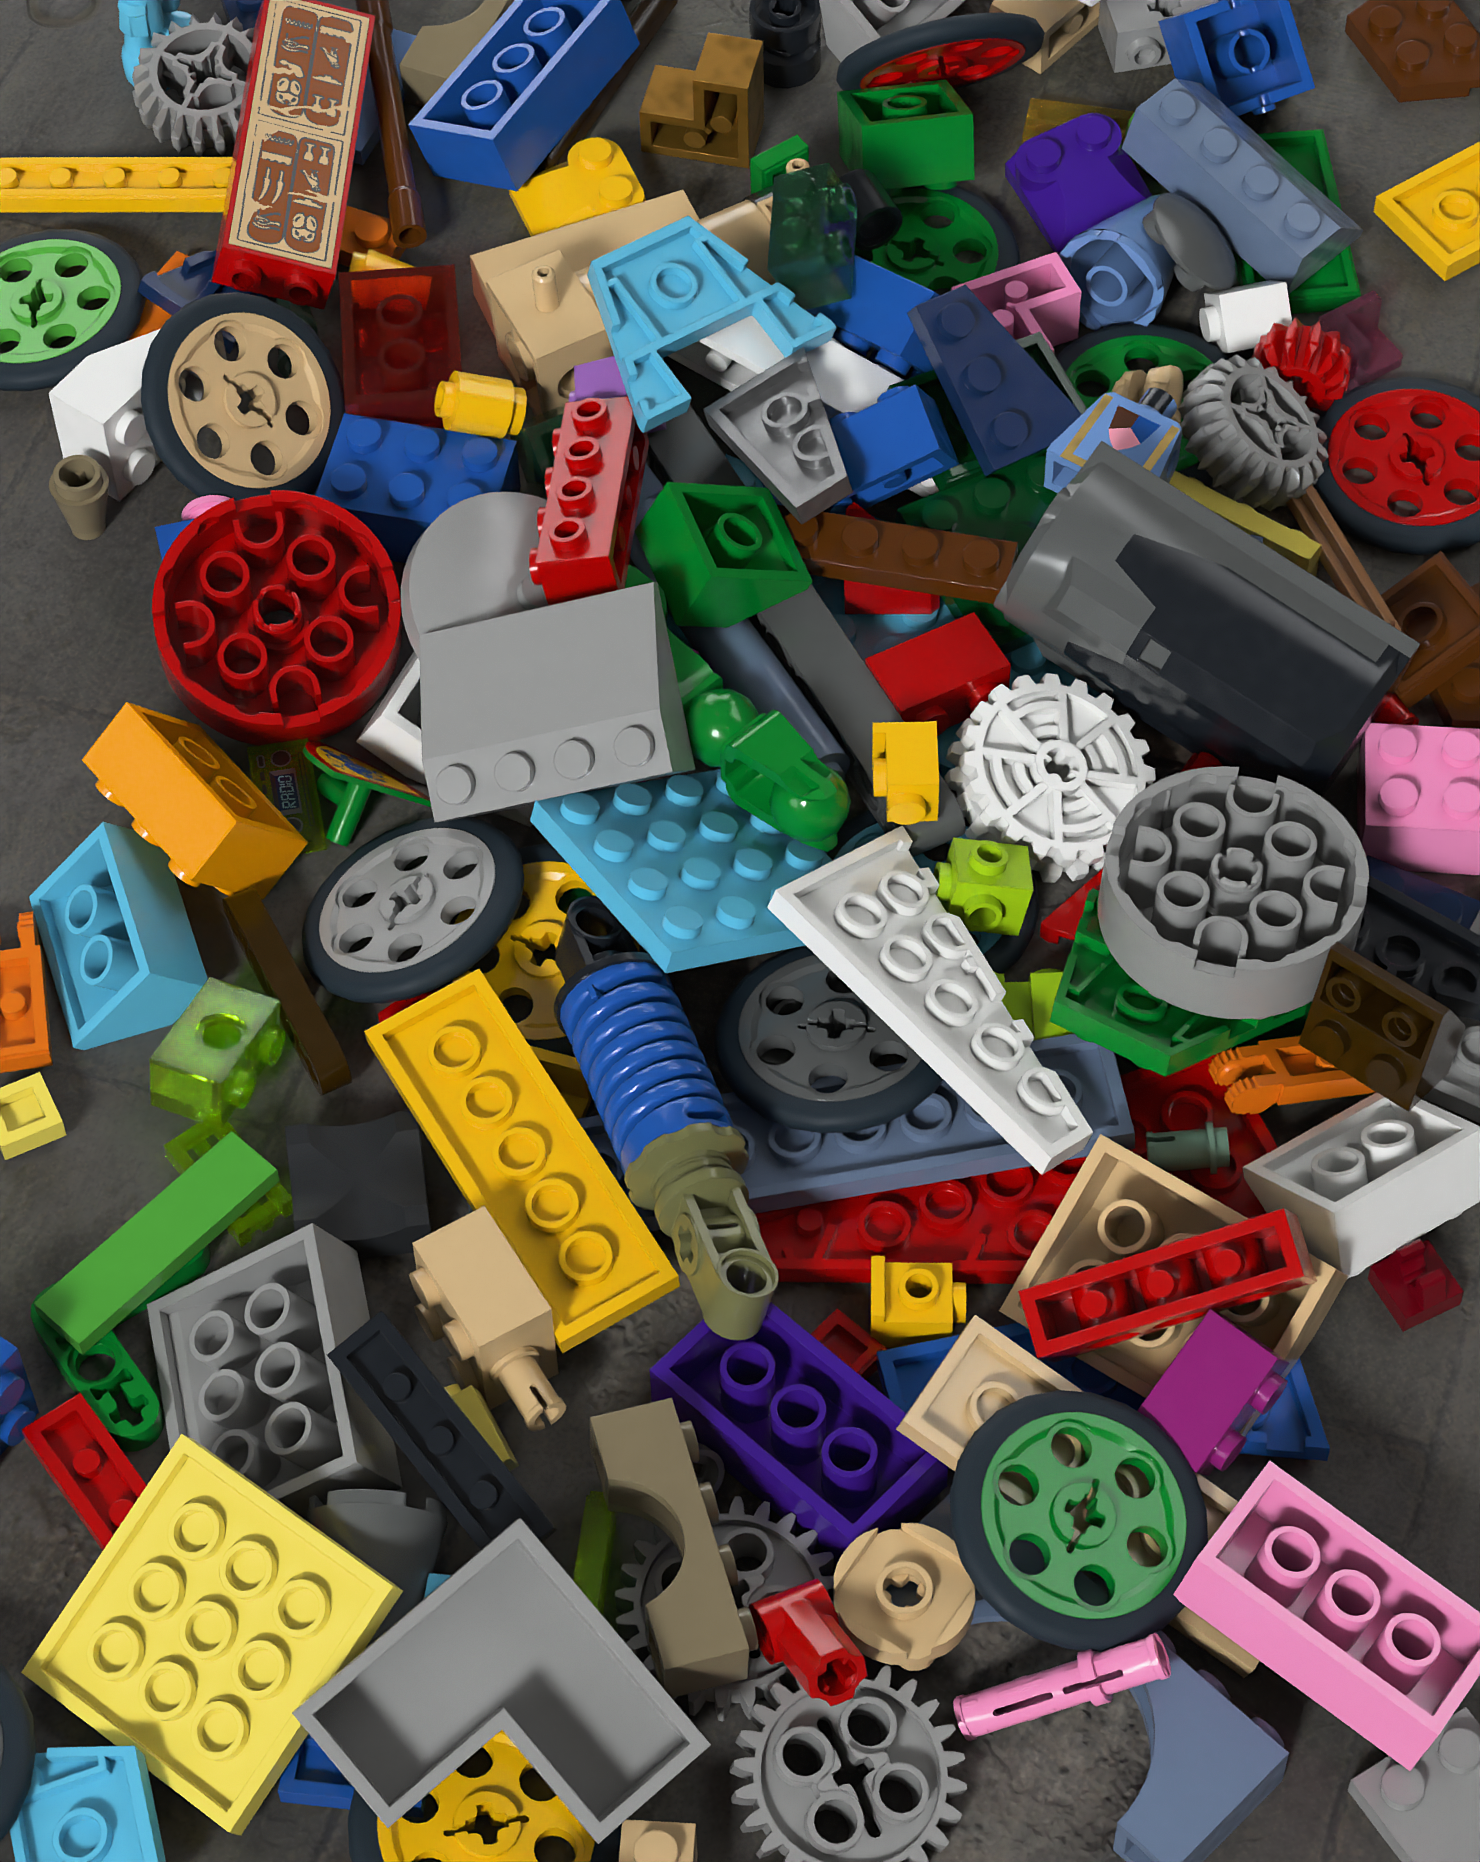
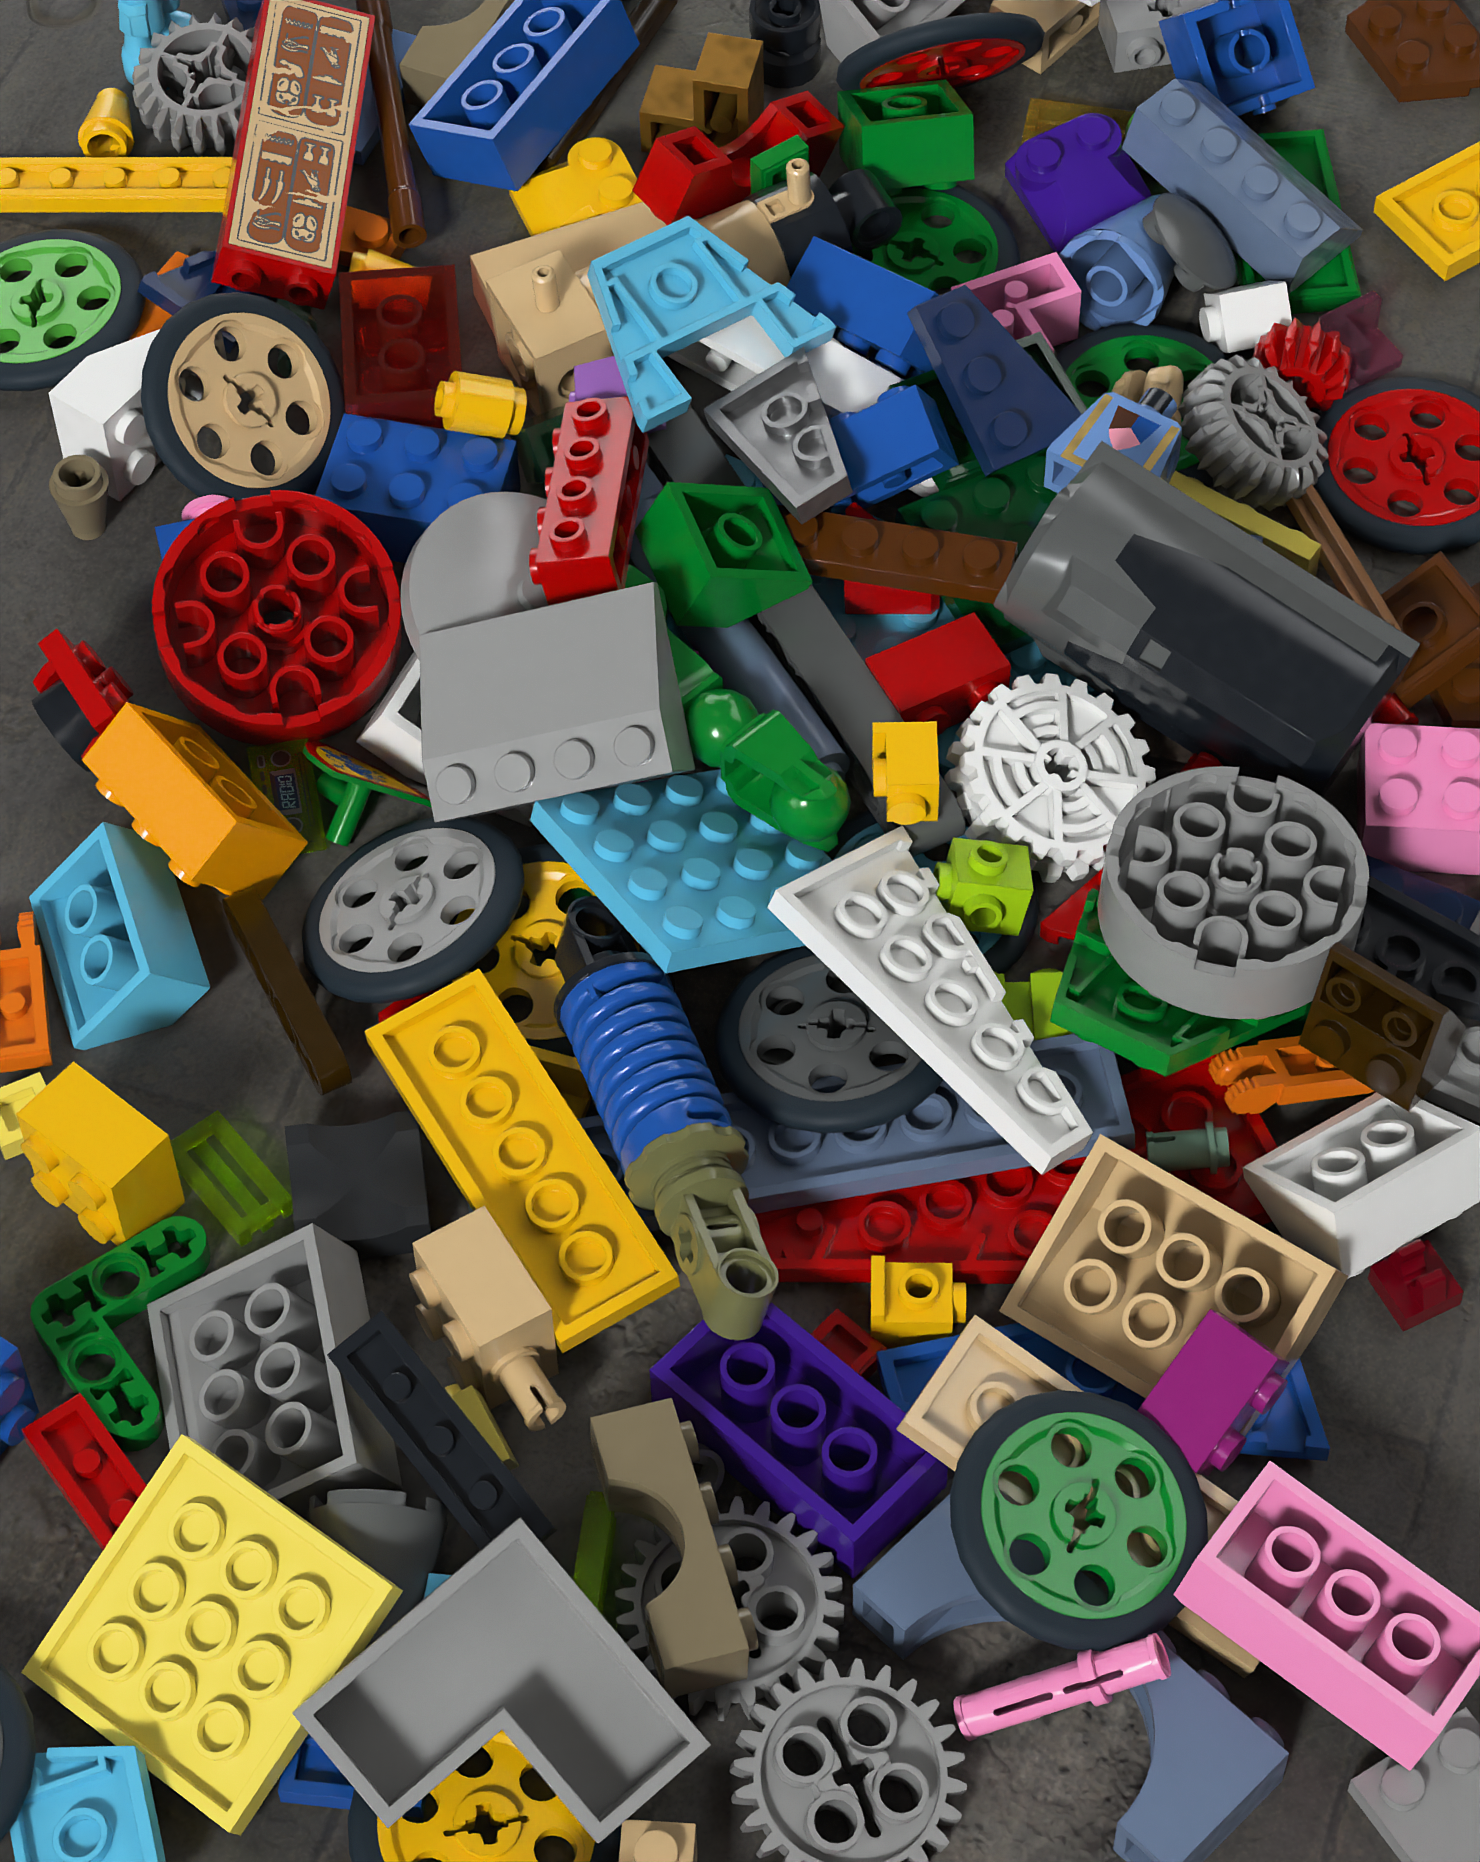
(77, 694): none -> red piece
(99, 1157): none -> yellow brick
(107, 126): none -> yellow cone
(156, 1242): bright green tile -> none
(216, 1053): clear neon green brick -> none
(696, 178): none -> red arch
(806, 1635): red piece -> none
(813, 236): clear green brick -> none
(909, 1633): tan plate -> none
(1167, 1286): red brick -> none

